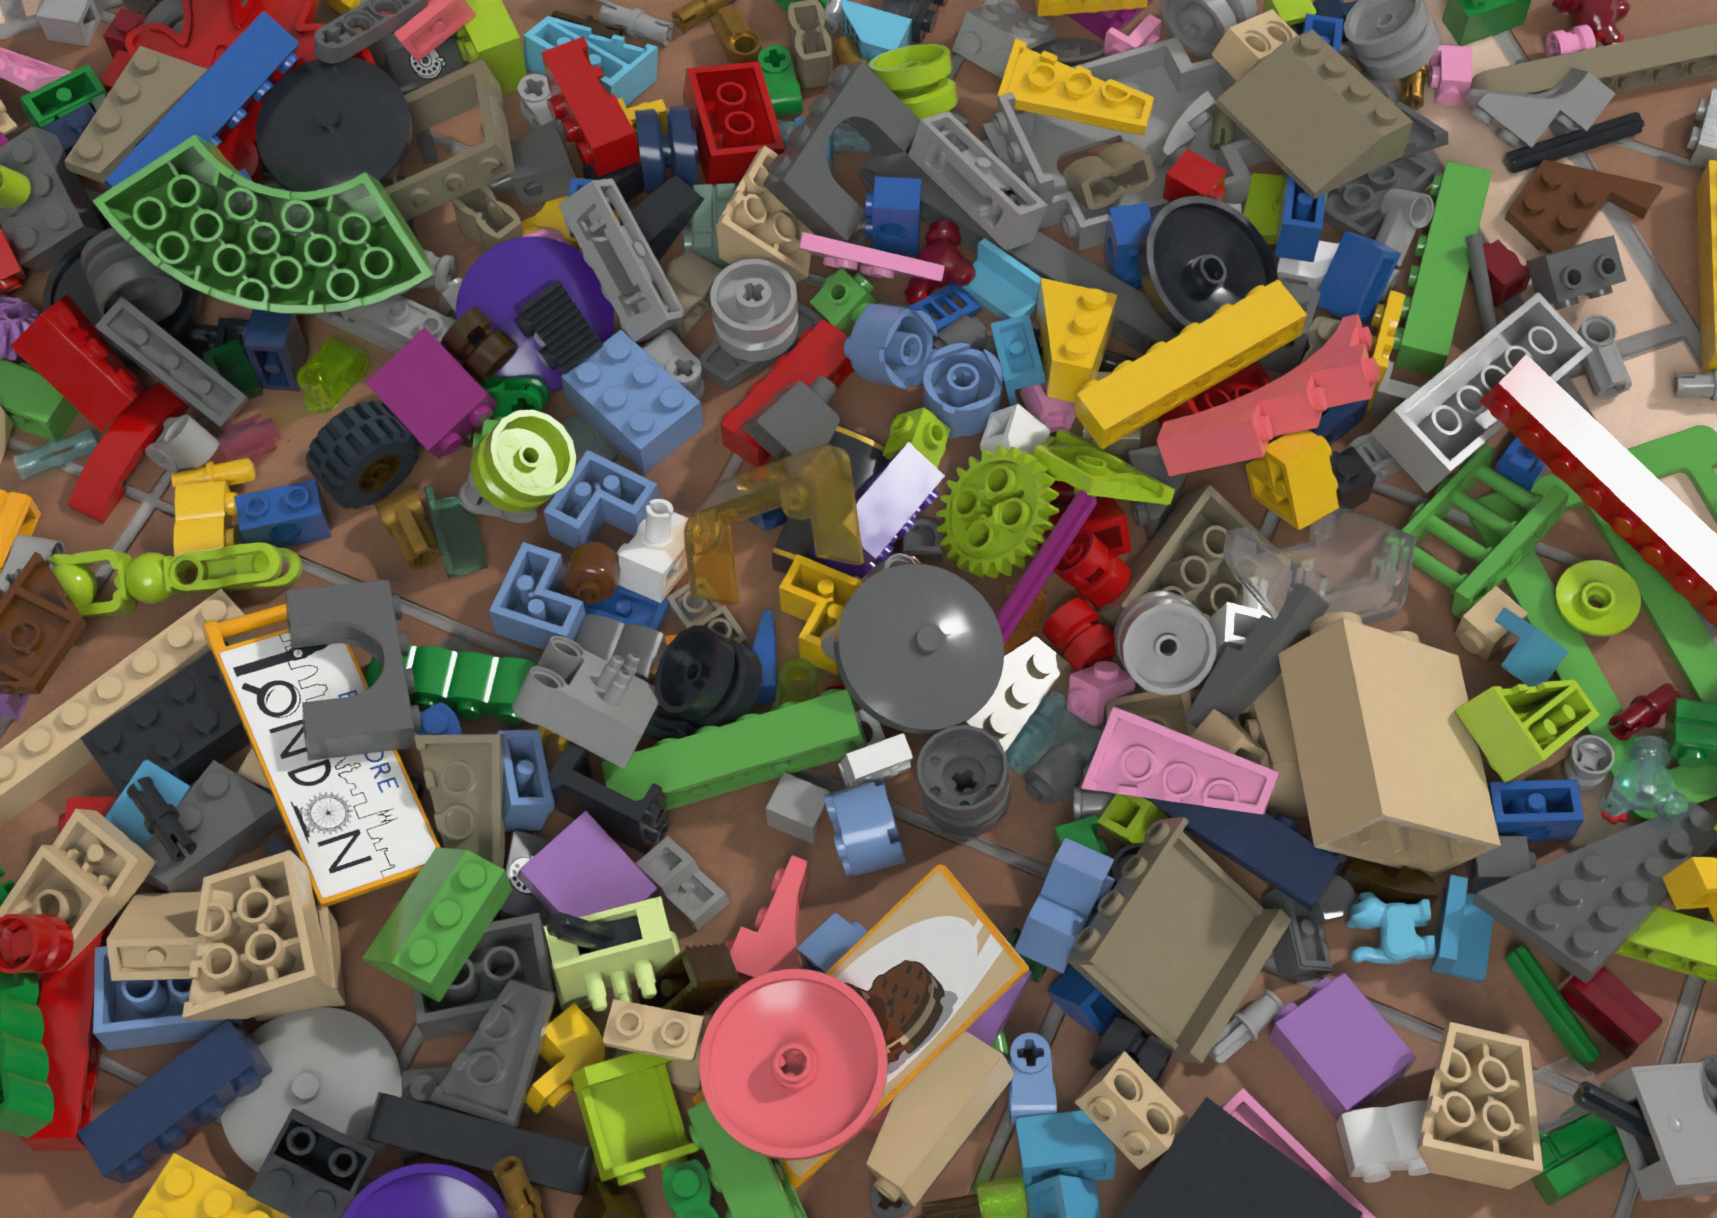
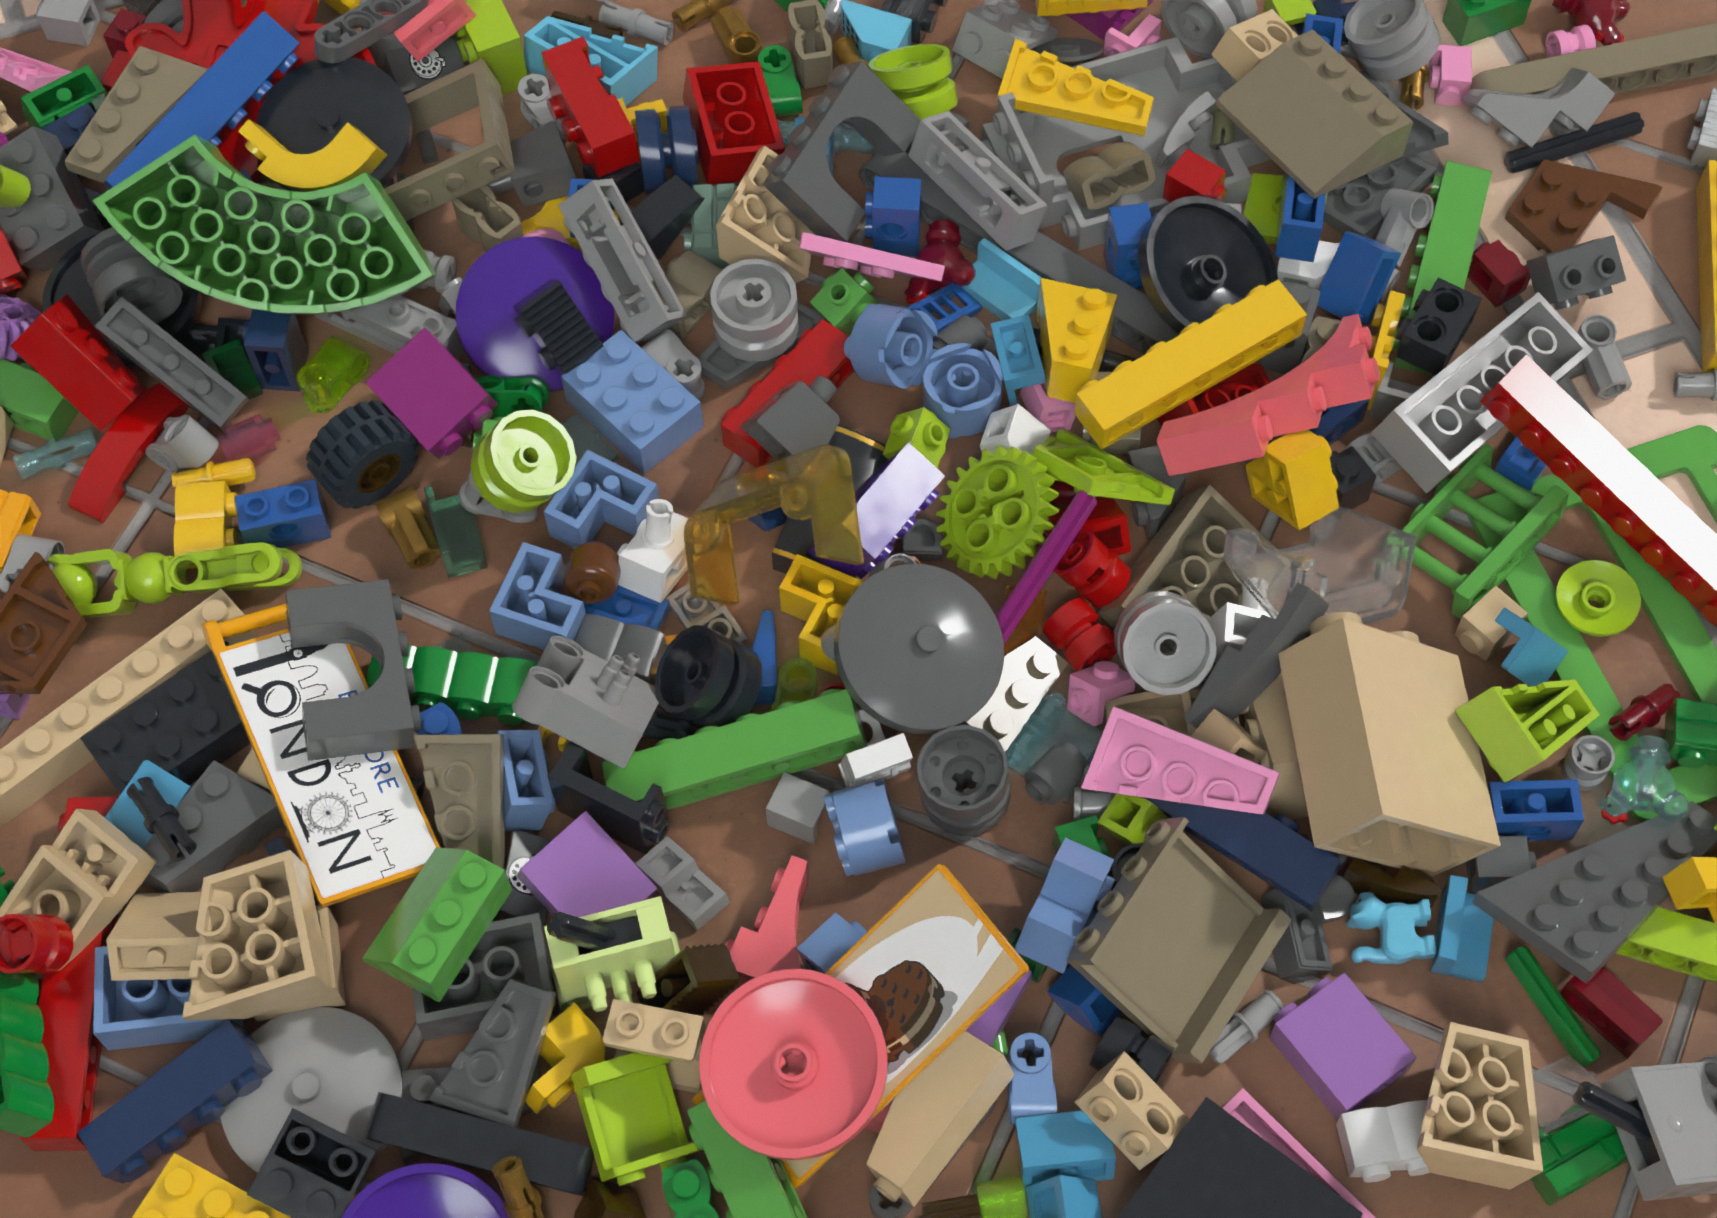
(340, 161): none -> yellow arch
(489, 354): dark brown wheel -> none
(1441, 328): none -> black brick
(1481, 283): dark grey bar -> none

